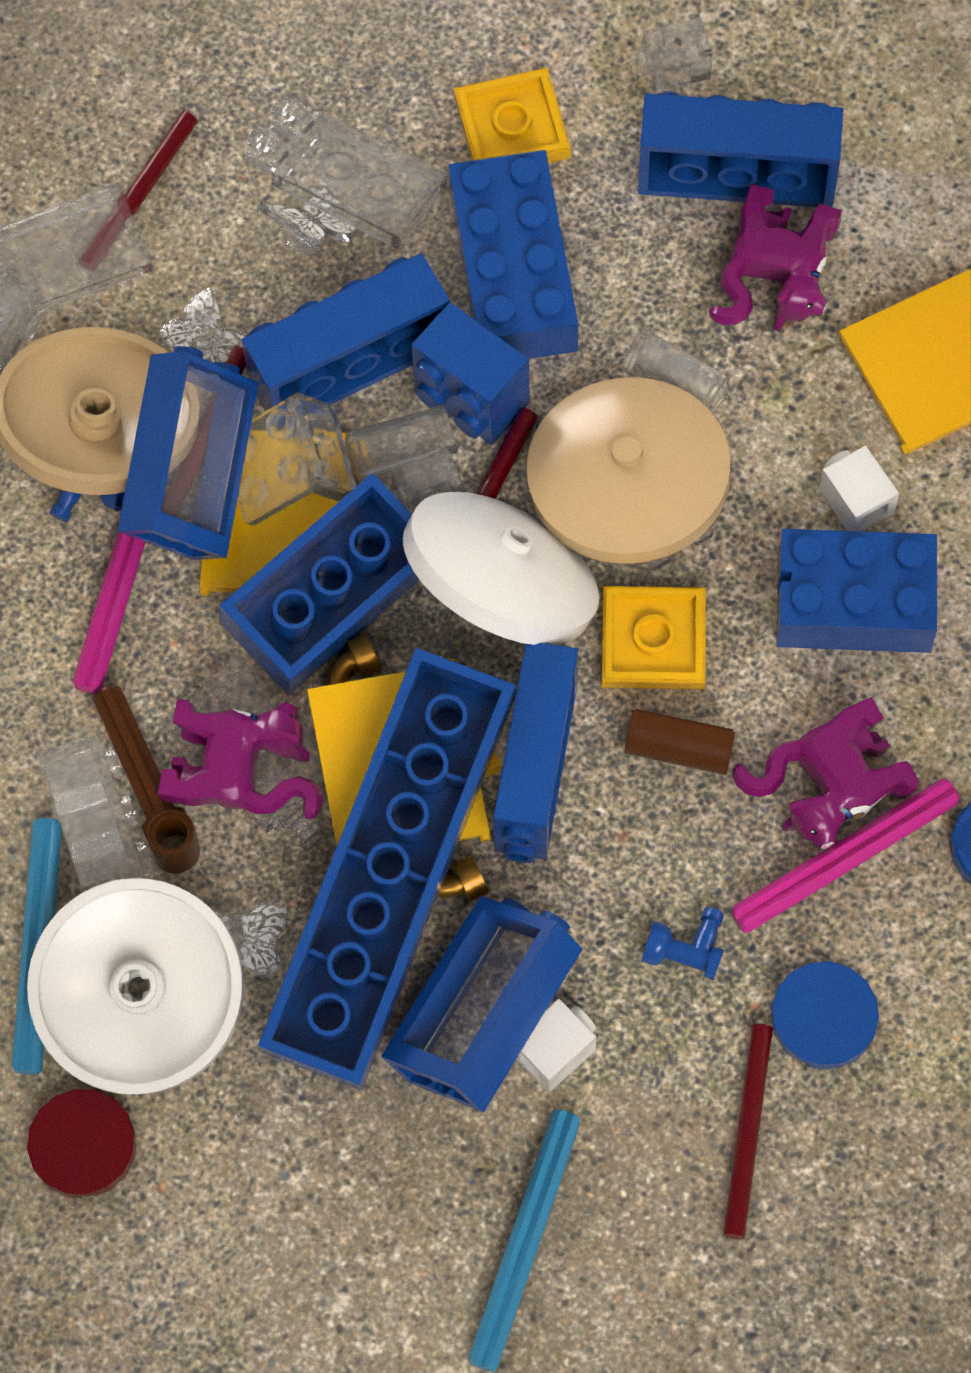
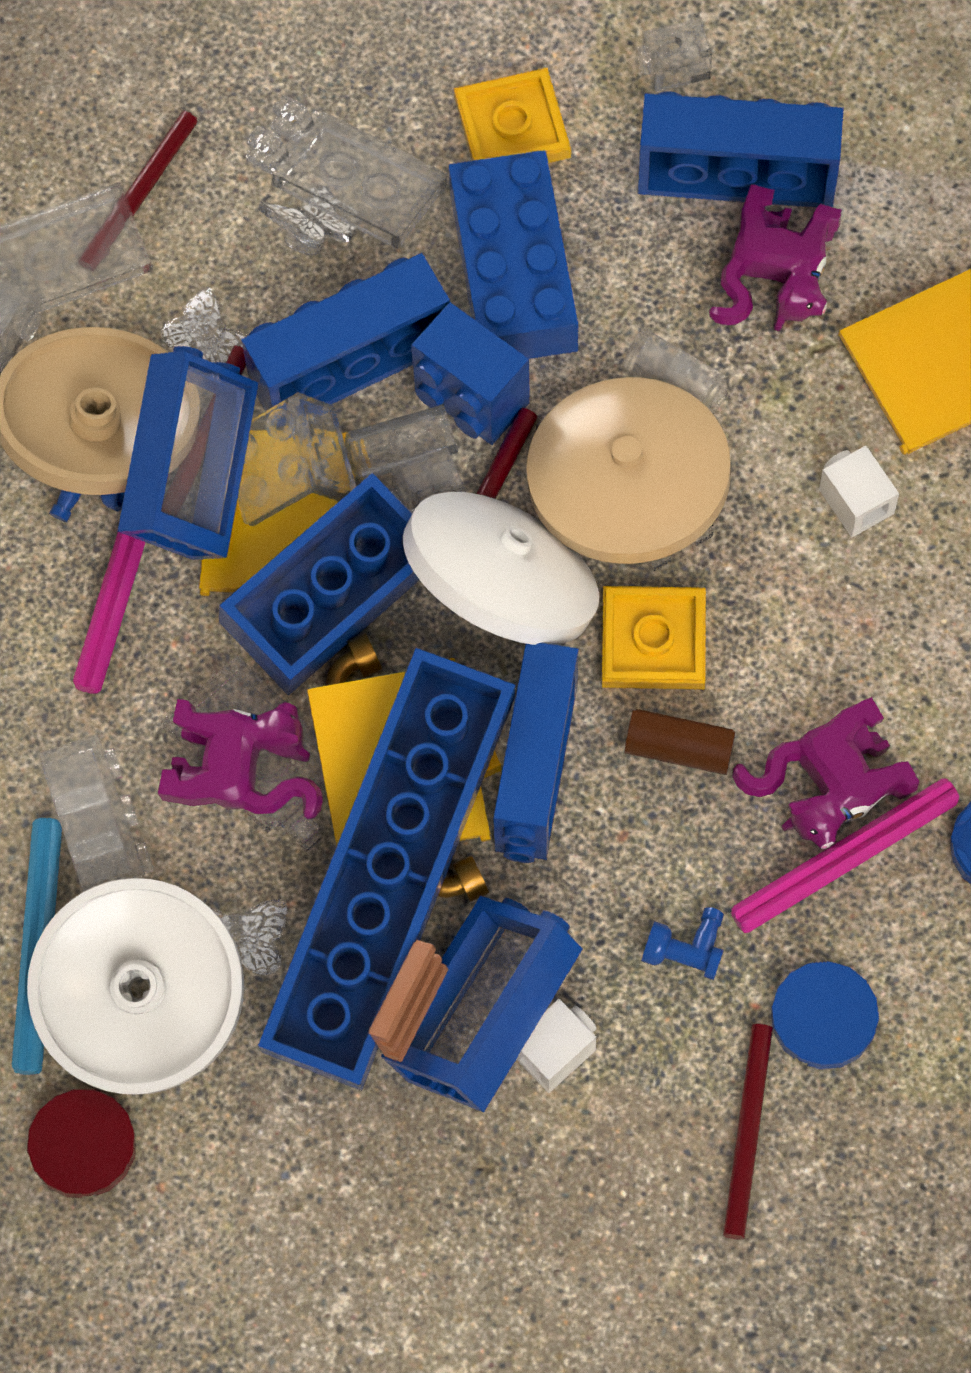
(141, 770): reddish brown axle -> none
(408, 1000): none -> nougat tile
(524, 1240): dark azure axle -> none
(857, 590): blue piece -> none

